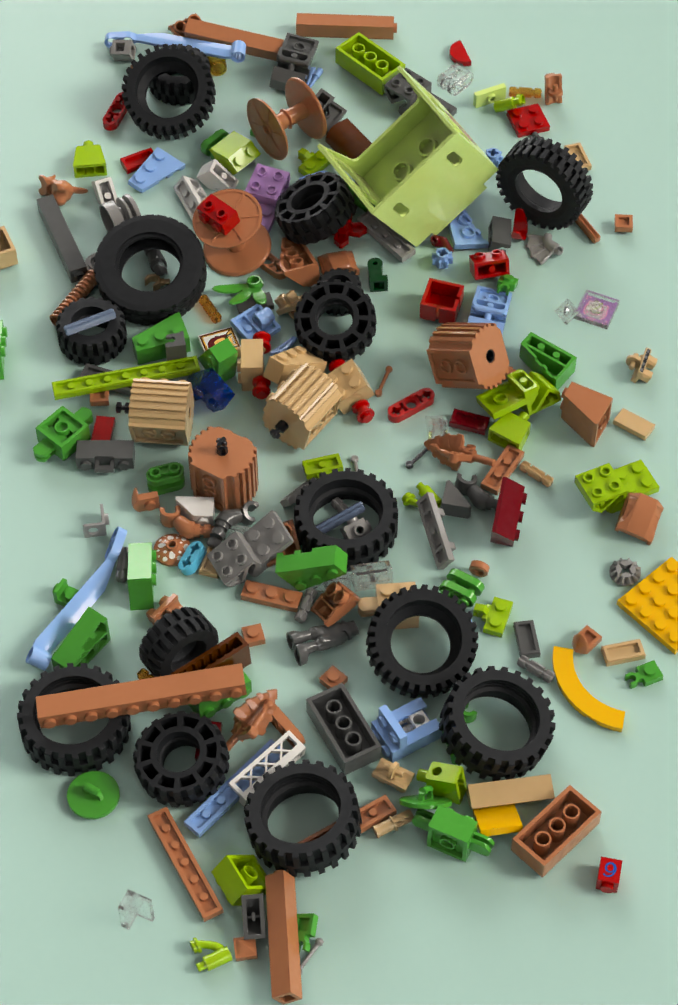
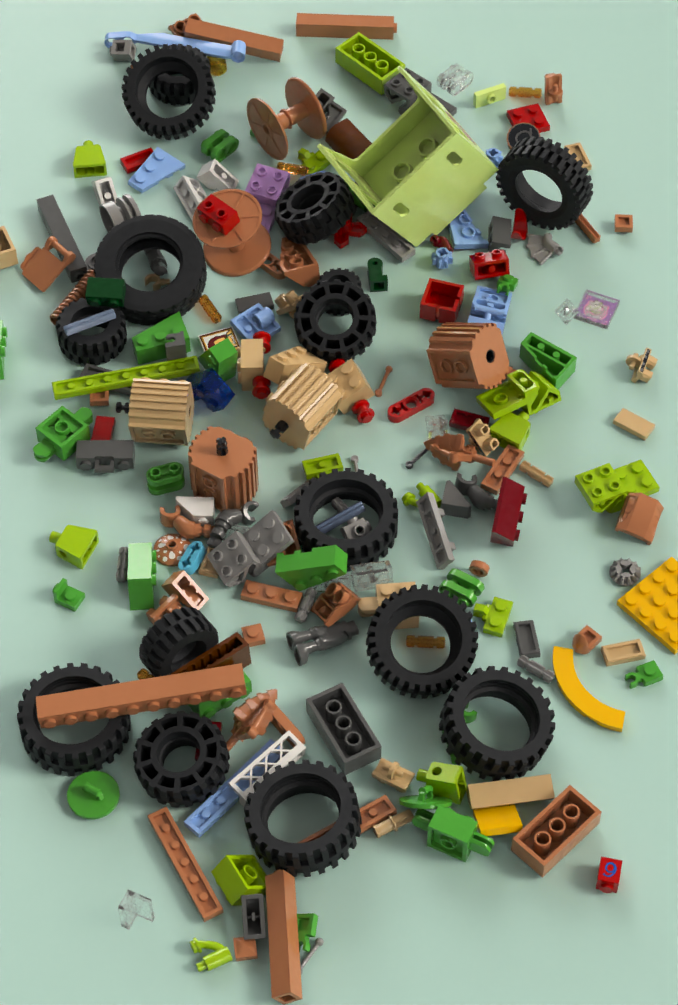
(43, 267): none -> nougat piece
(59, 189): nougat animal -> none
(60, 626): light blue piece -> none
(75, 544): none -> lime torso
(83, 641): bright green wedge -> none
(101, 526): light grey bracket -> none
(105, 292): none -> dark green brick
(111, 125): red beam -> none
(145, 501): nougat plate -> none
(186, 589): none -> nougat arch
(235, 152): lime slope -> none
(252, 287): bright green plant -> none
(284, 346): light blue piece -> none
(293, 60): dark grey piece -> none
(293, 168): none -> clear orange axle
(313, 76): light blue piece -> none
(333, 677): nougat plate -> none
(336, 260): nougat slope -> none
(398, 730): light blue brick -> none
(425, 641): none -> clear orange axle
(459, 54): red tile -> none
(481, 437): none -> tan hips
(509, 103): lime plant -> none
(521, 131): none -> black tile
(586, 411): nougat slope -> none

